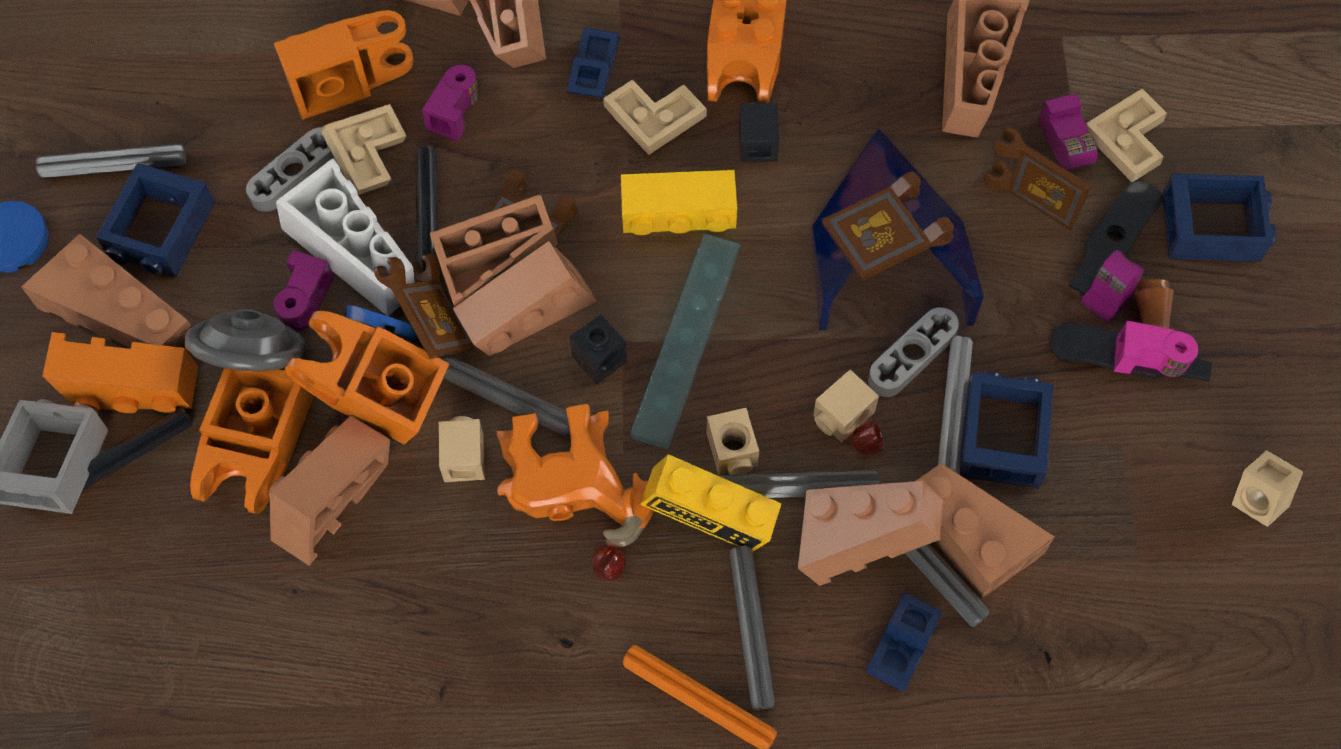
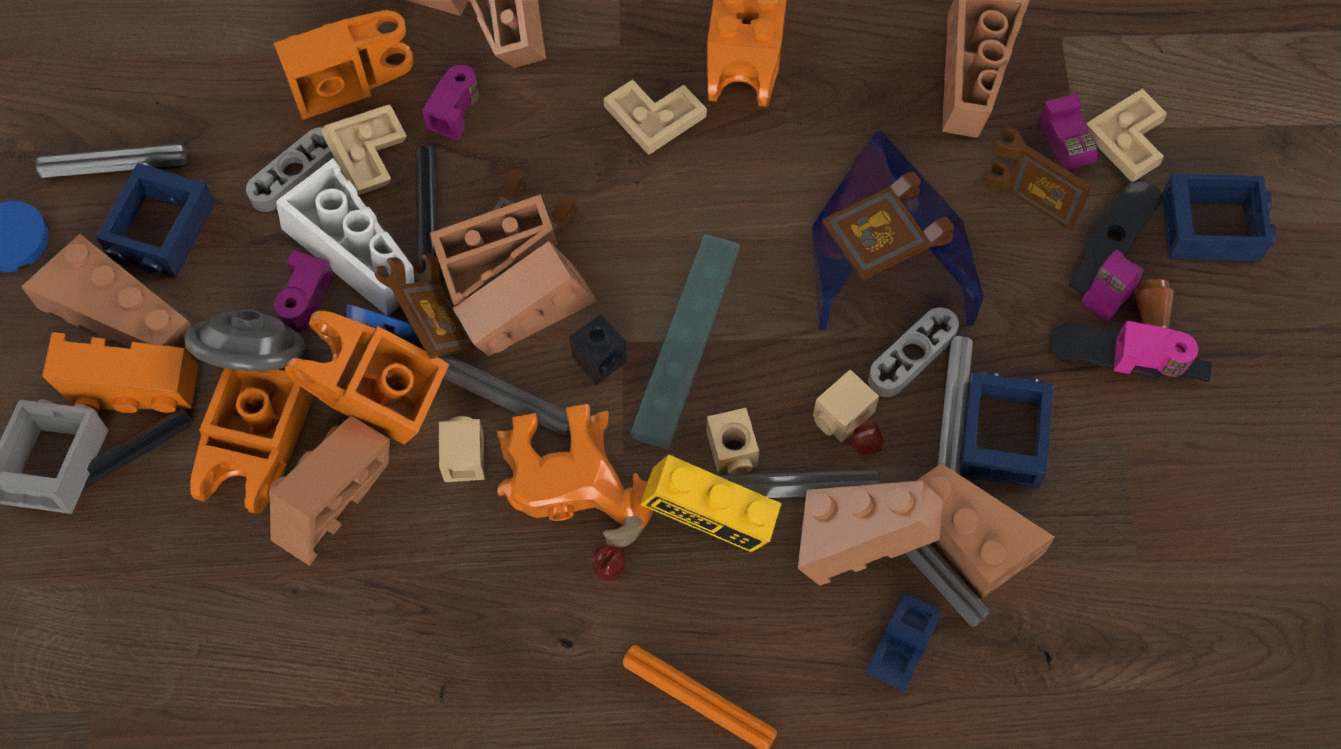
(594, 63): dark blue slope -> none
(679, 202): yellow brick -> none
(752, 628): dark grey axle -> none
(758, 132): black brick -> none
(1267, 488): tan brick -> none

